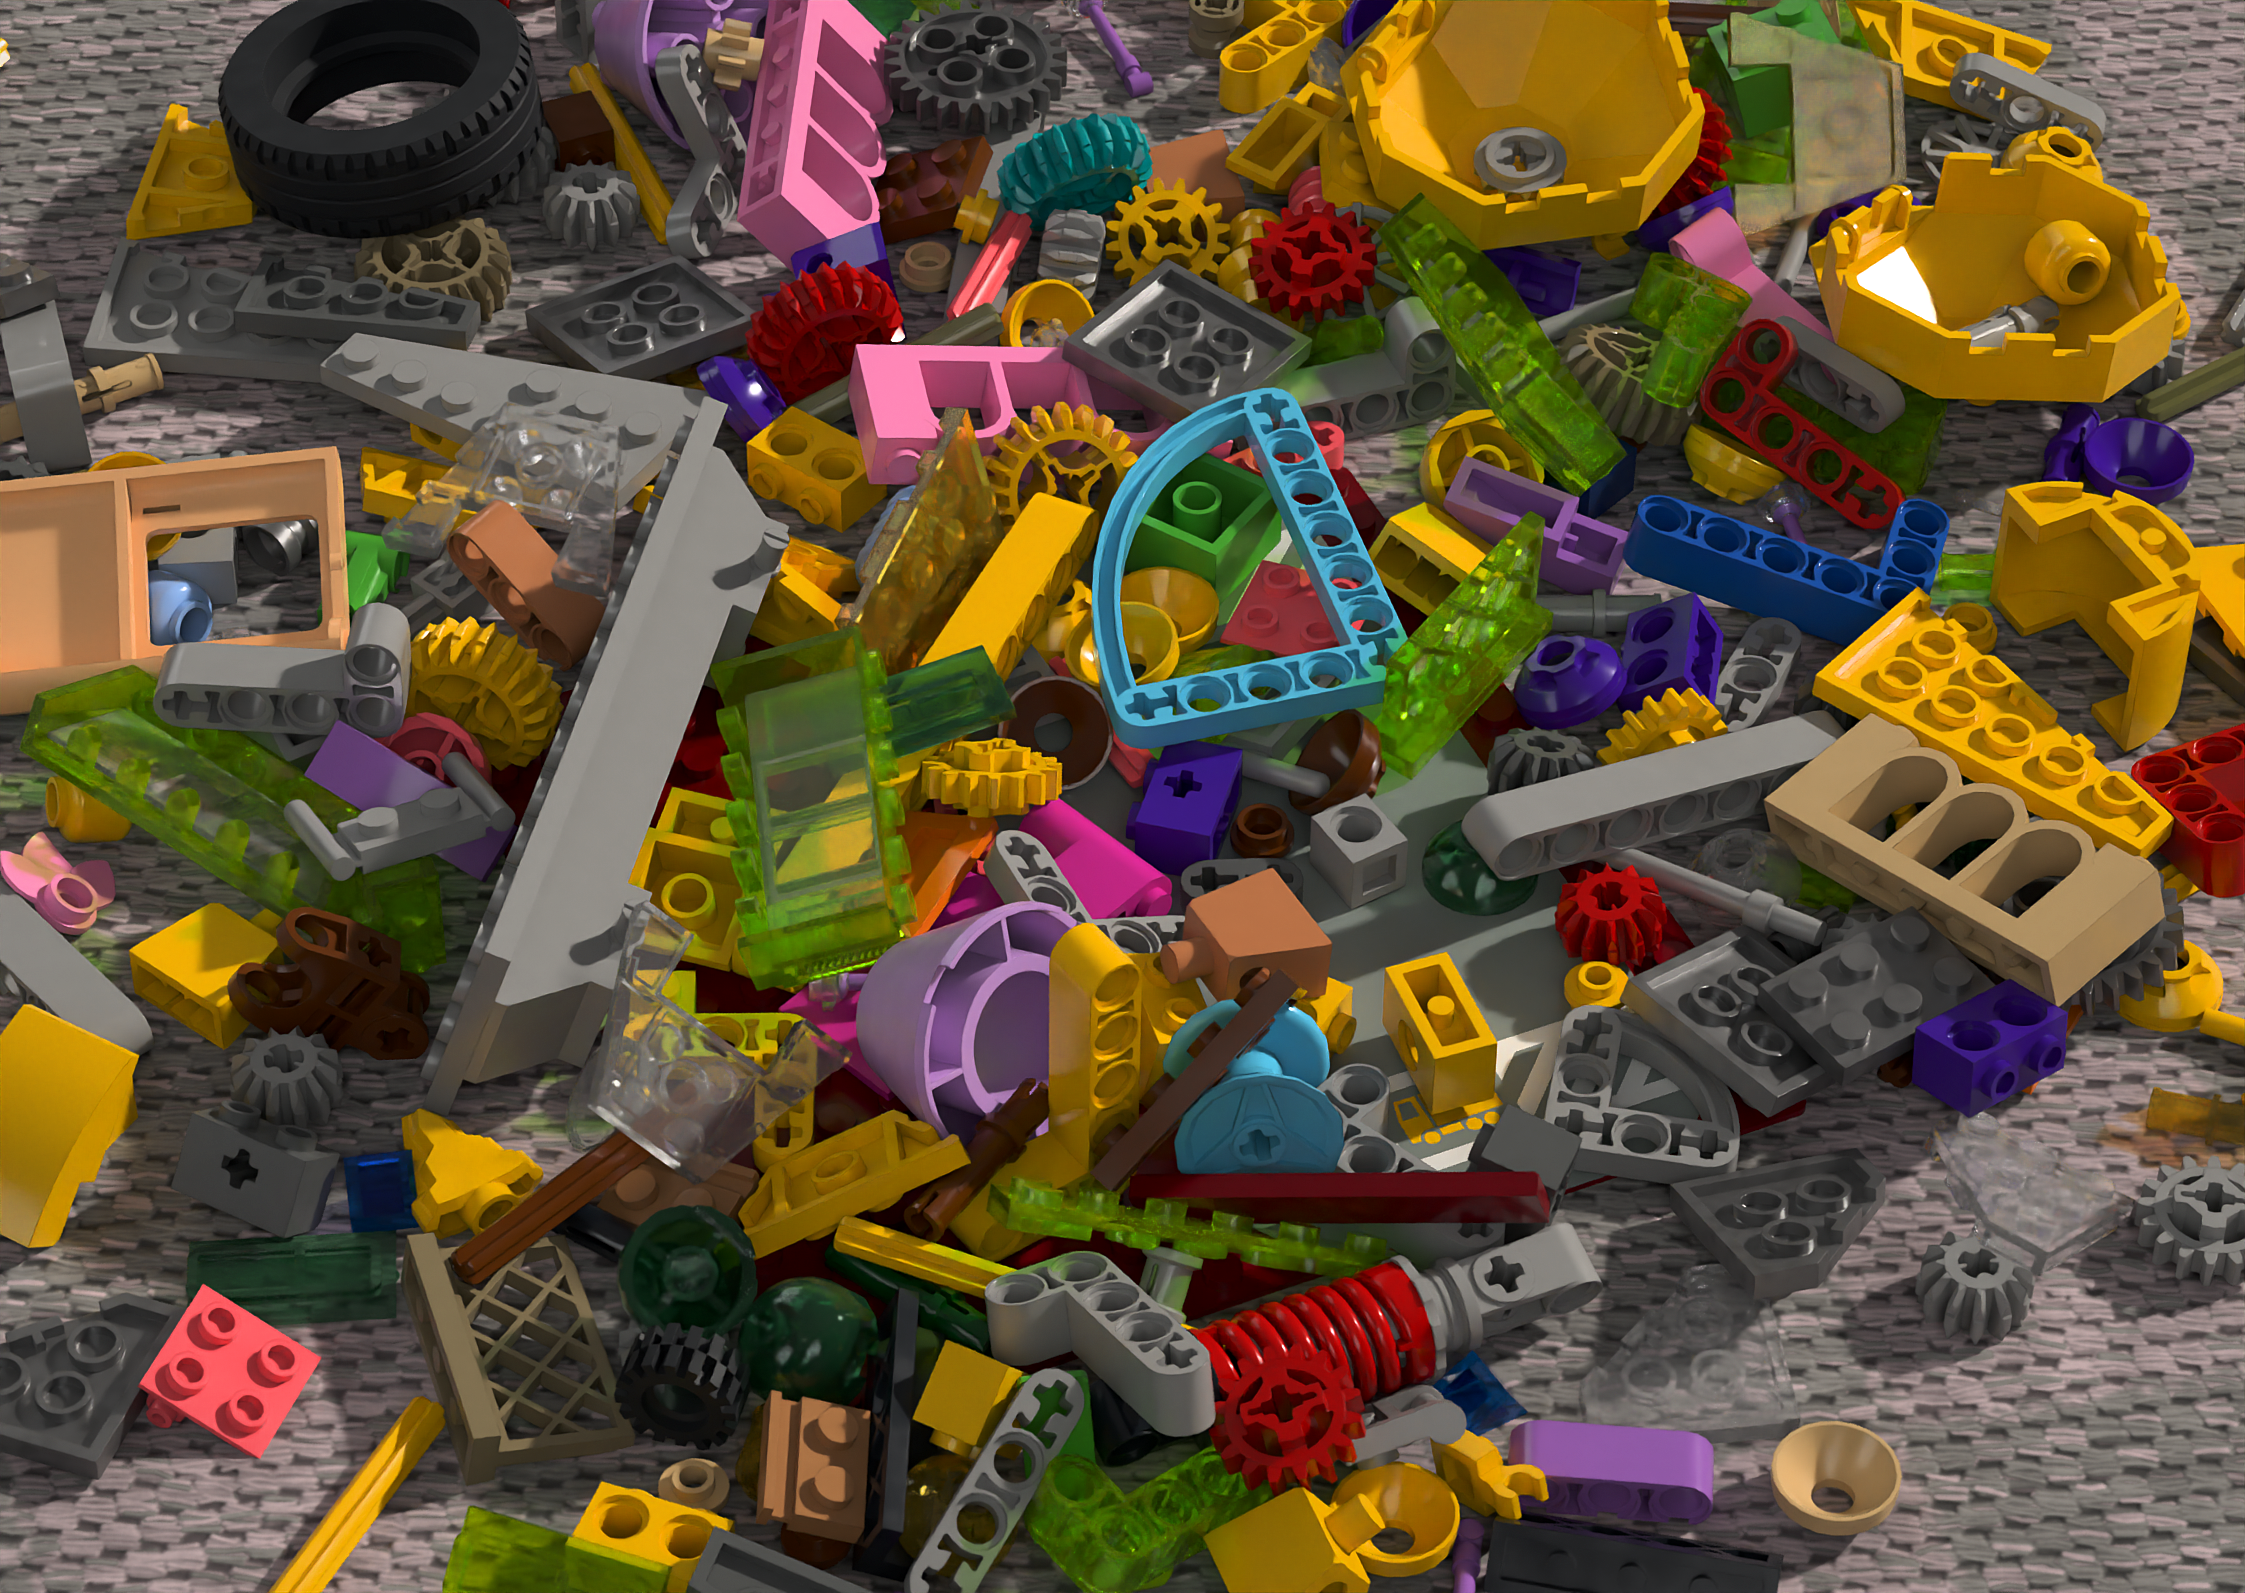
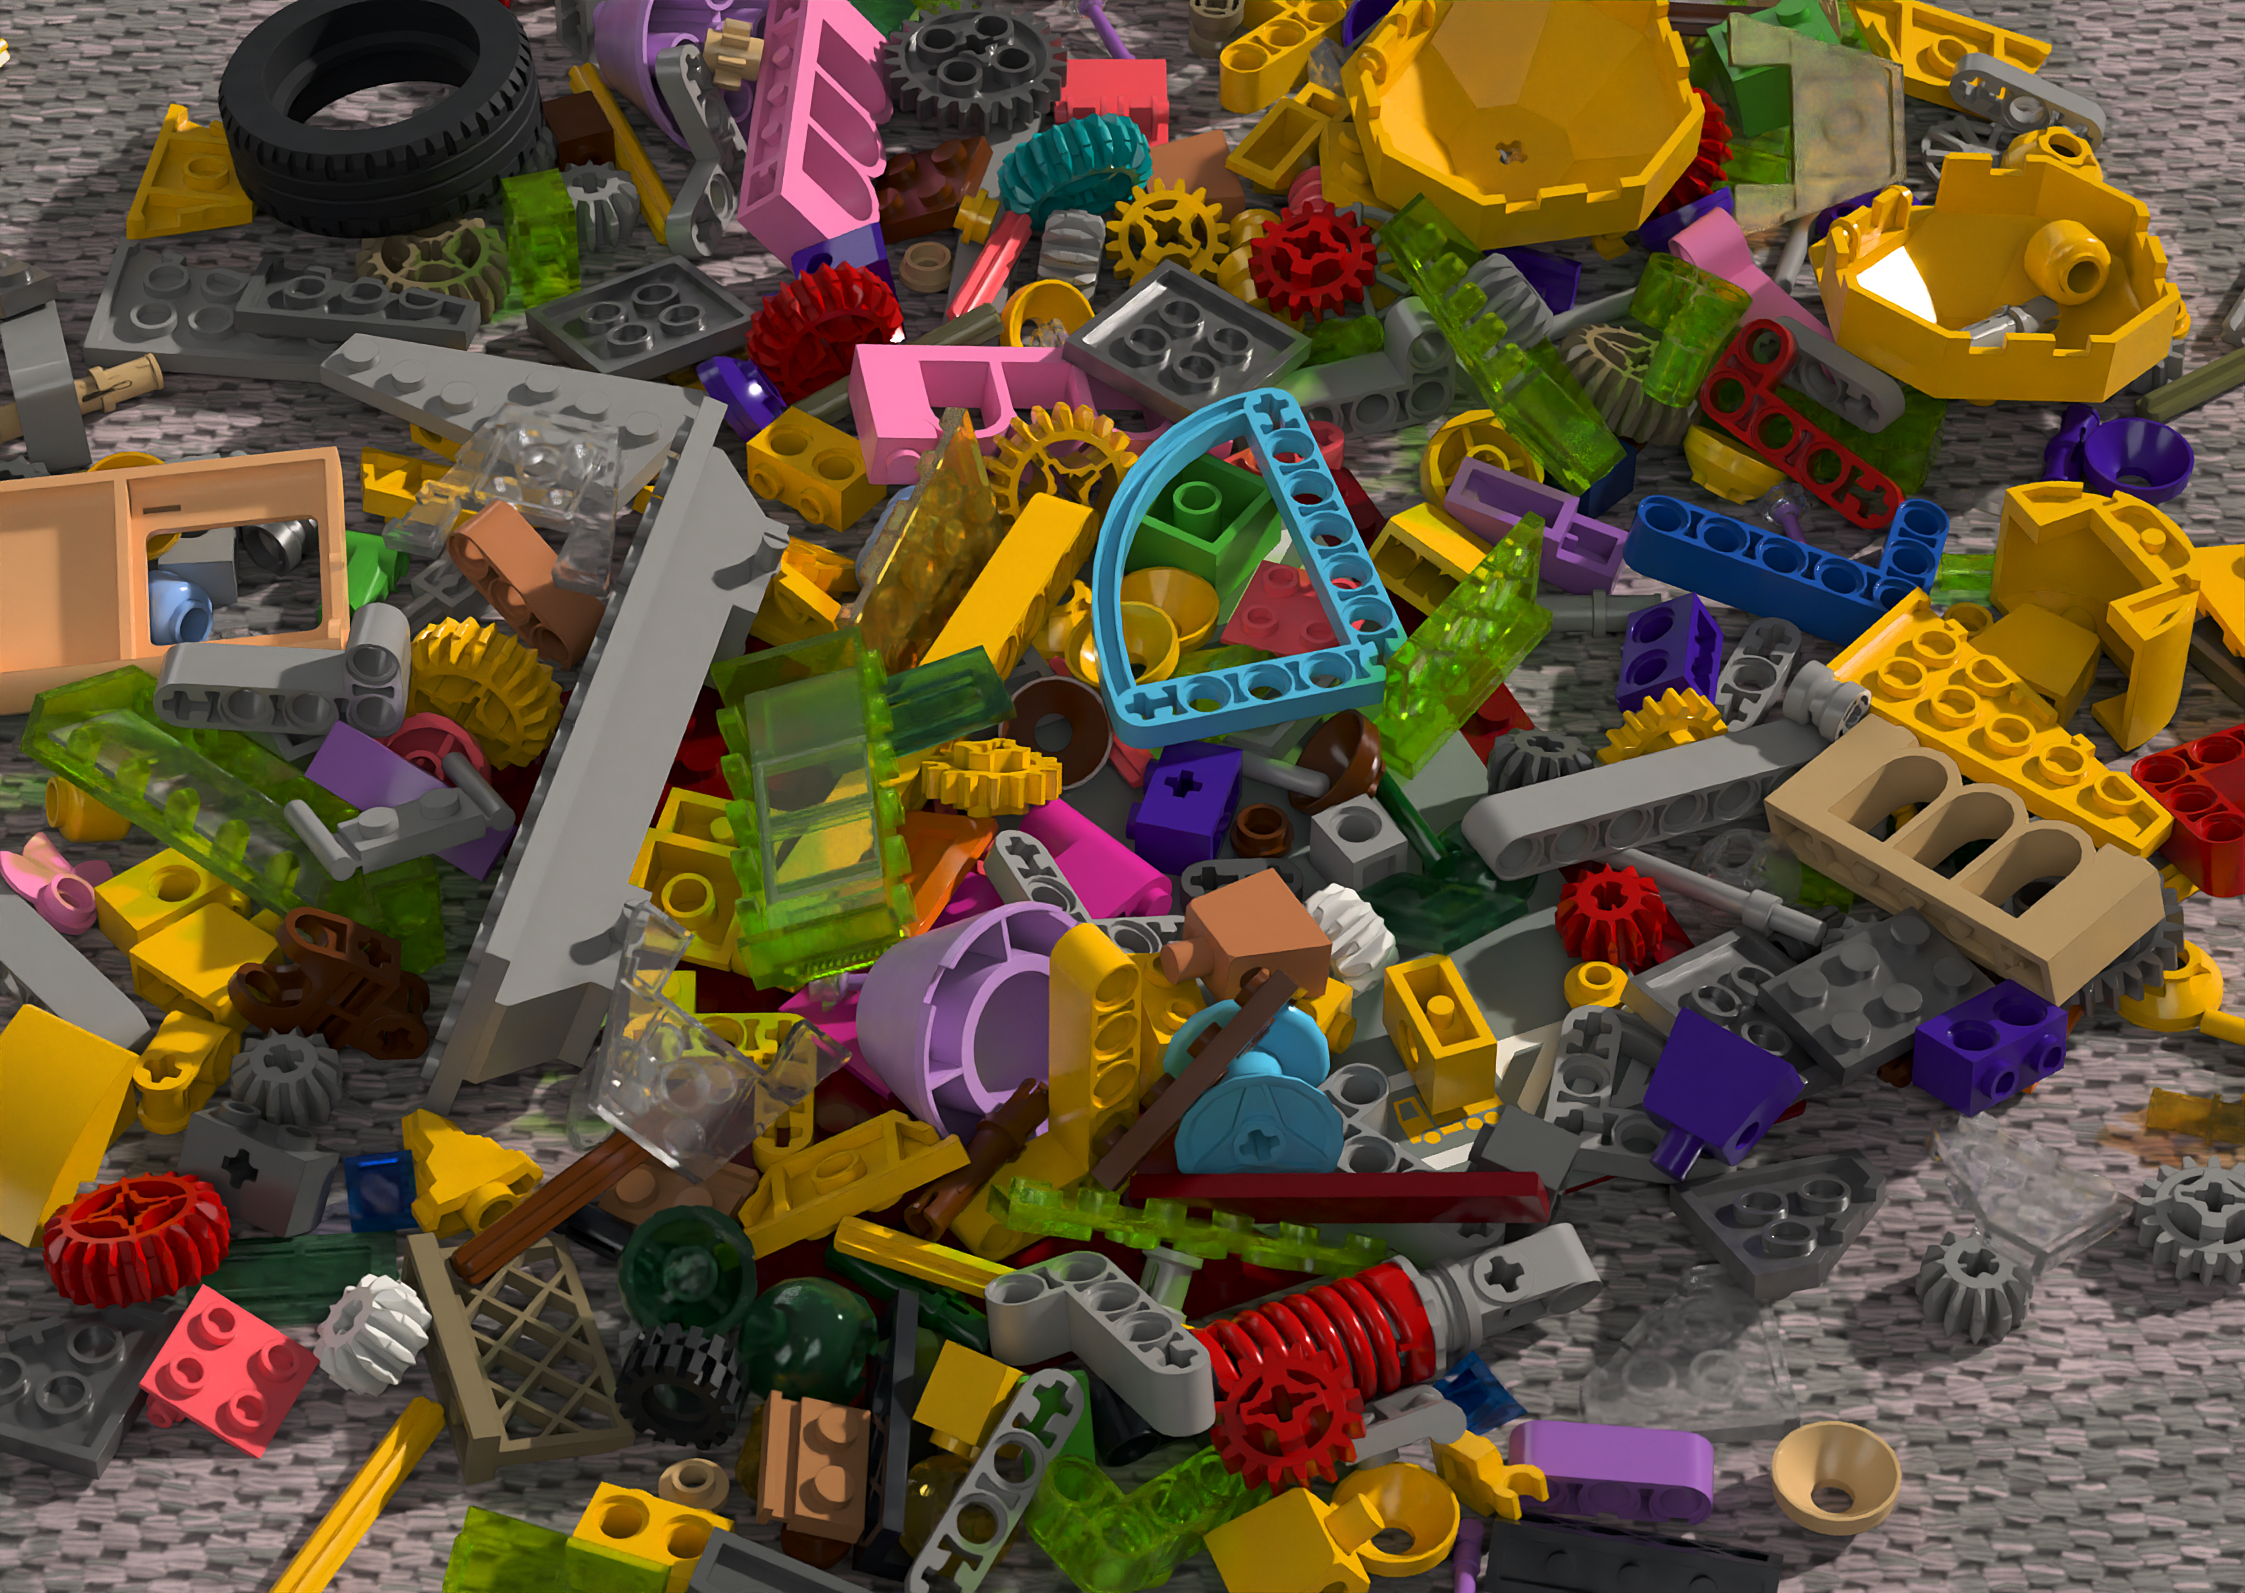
(136, 1240): none -> red gear
(159, 895): none -> yellow brick
(182, 1070): none -> yellow piece
(372, 1335): none -> white gear
(541, 236): none -> clear neon green brick
(1121, 87): none -> coral hinge
(1359, 937): none -> white gear
(1414, 828): none -> dark green bar
(1437, 912): none -> clear green piece
(1512, 300): none -> light grey gear
(1537, 149): light grey gear -> none
(1568, 682): dark purple piece -> none
(1713, 1095): none -> dark purple torso
(1824, 701): none -> light grey wheel
(2047, 652): none -> yellow torso

